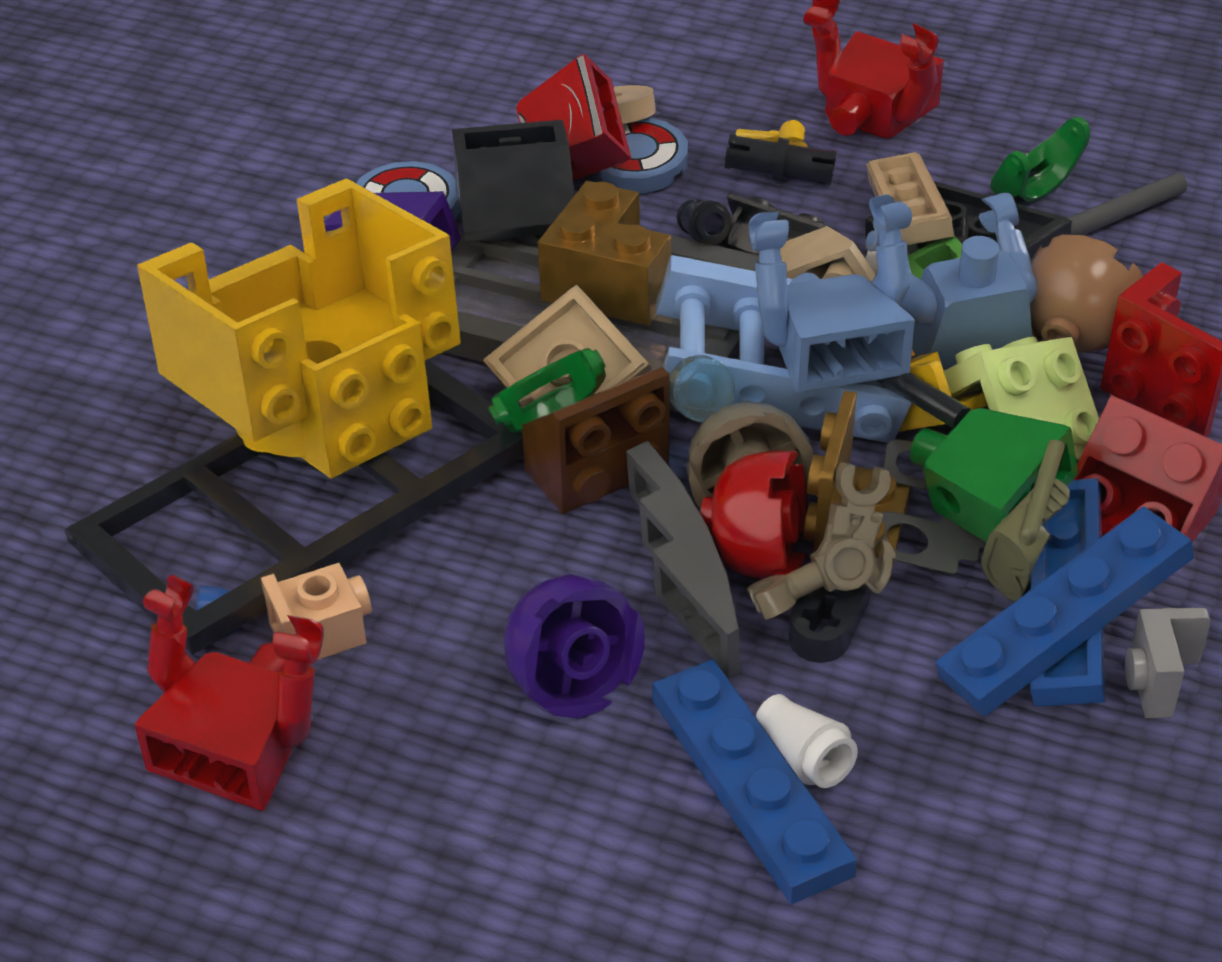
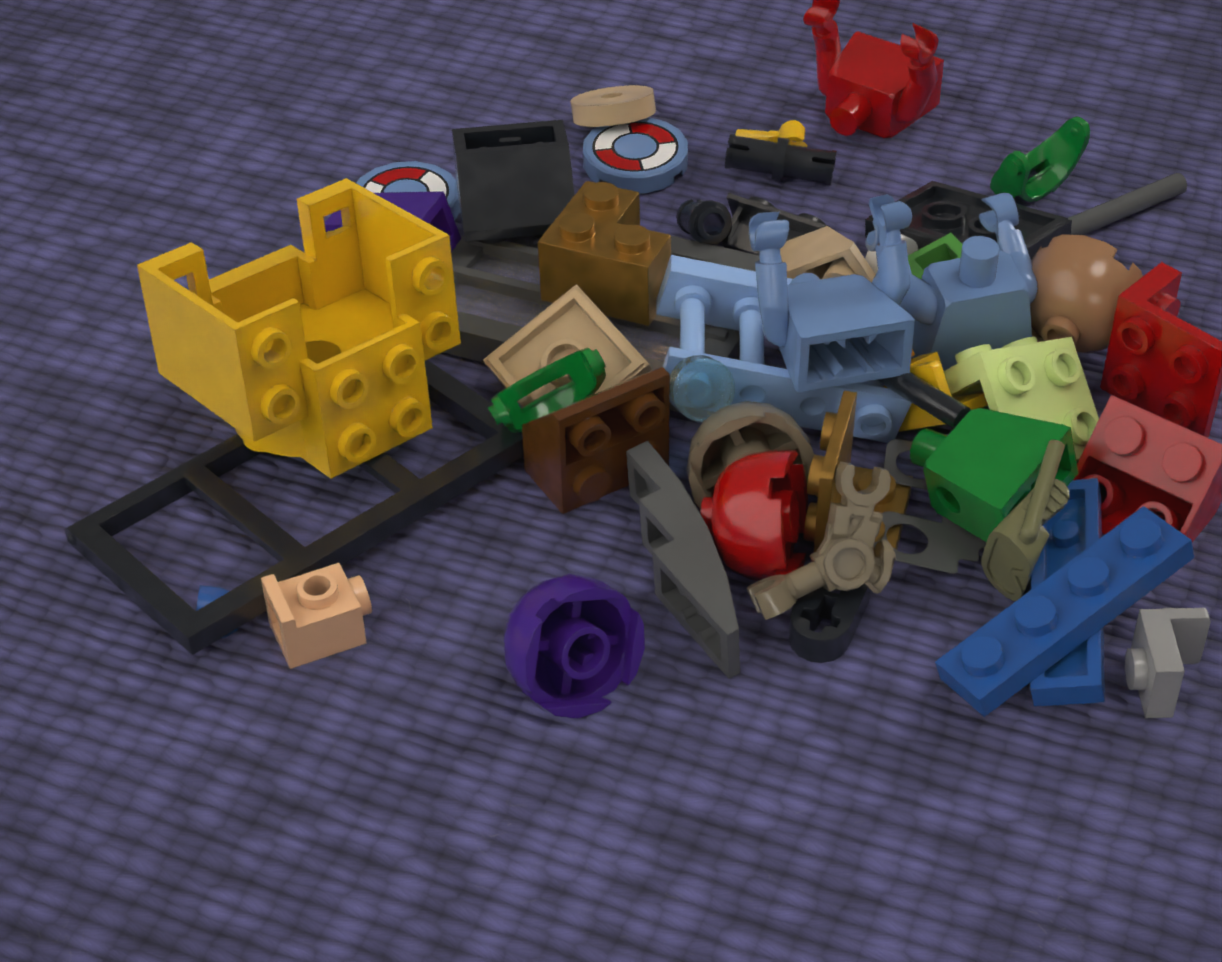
(223, 718): red torso -> none
(589, 111): red torso -> none
(754, 782): blue plate -> none
(811, 743): white cone -> none
(910, 182): tan tile -> none

